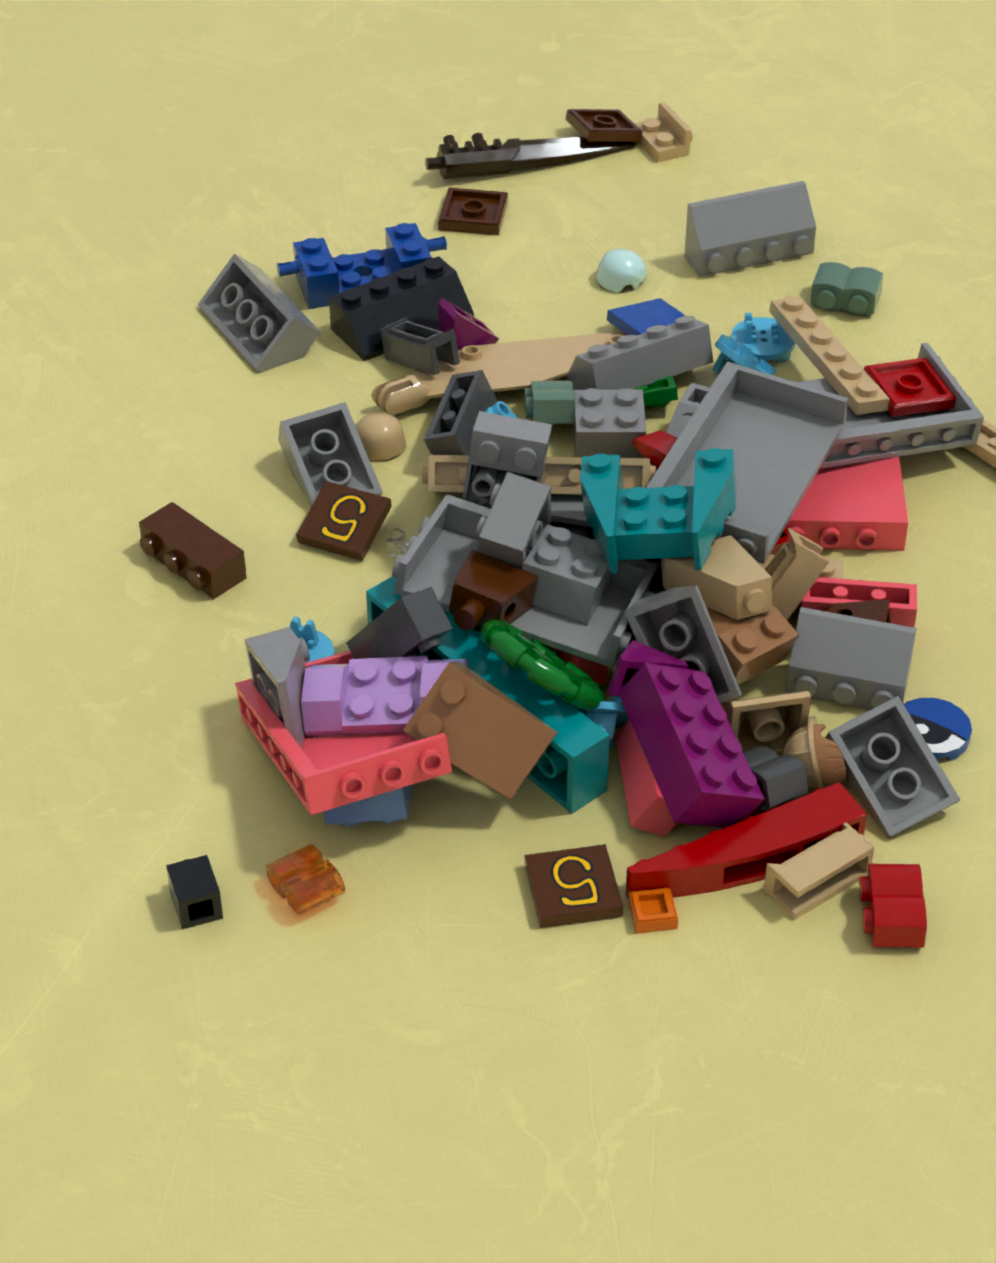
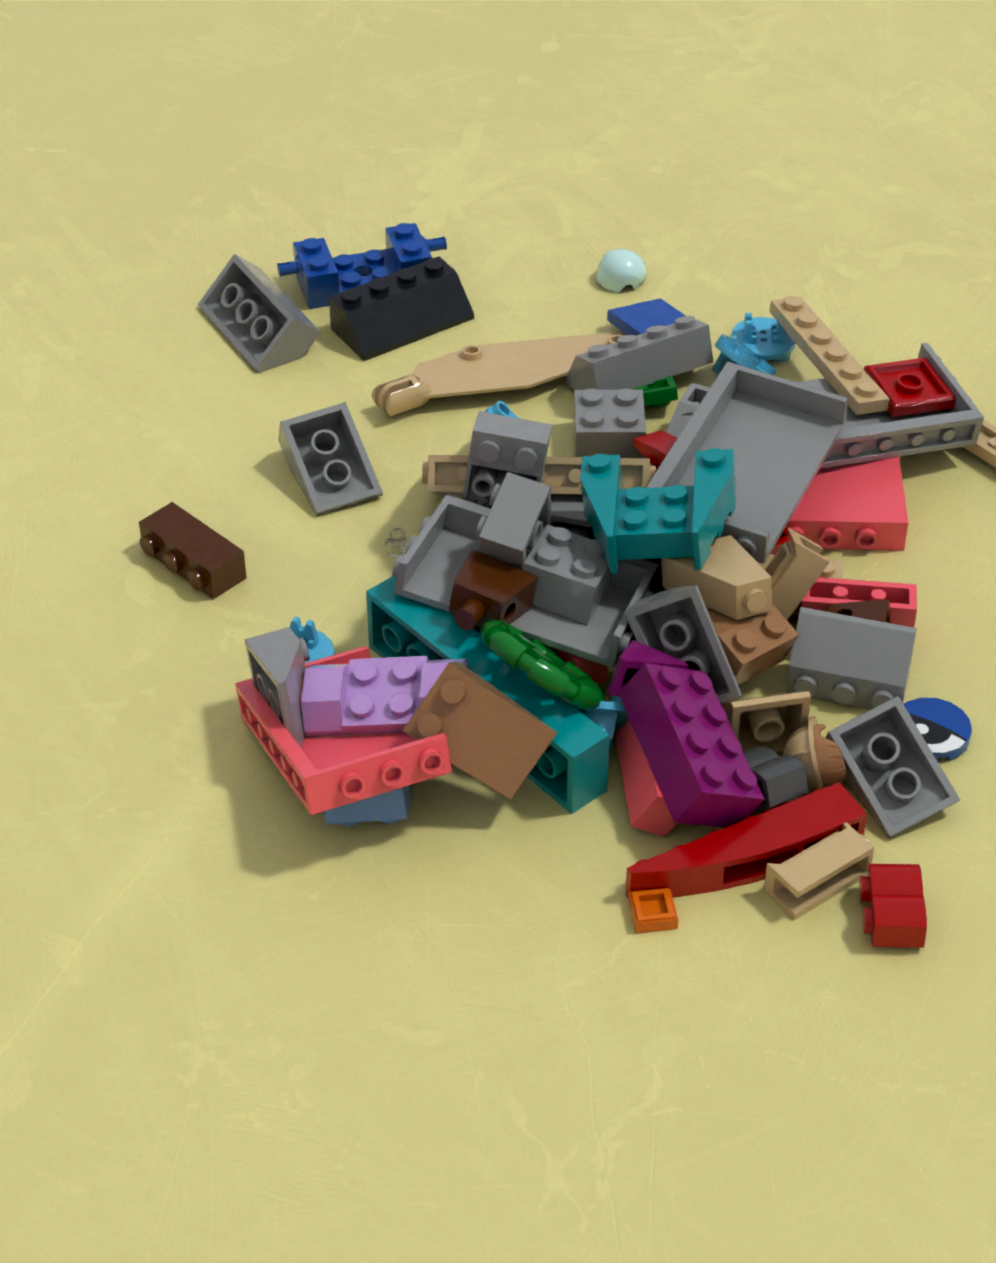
(194, 891): black brick -> none
(305, 879): clear orange piece -> none
(344, 520): reddish brown tile -> none
(381, 436): tan hair -> none
(404, 629): dark grey brick -> none
(419, 346): dark grey window -> none
(457, 413): dark grey brick -> none
(466, 327): magenta slope -> none
(473, 211): reddish brown tile -> none
(514, 154): dark brown piece -> none
(550, 402): sand green brick -> none
(573, 885): reddish brown tile -> none
(603, 125): reddish brown tile -> none
(666, 135): tan bracket -> none
(749, 229): light grey slope -> none
(846, 288): sand green brick -> none

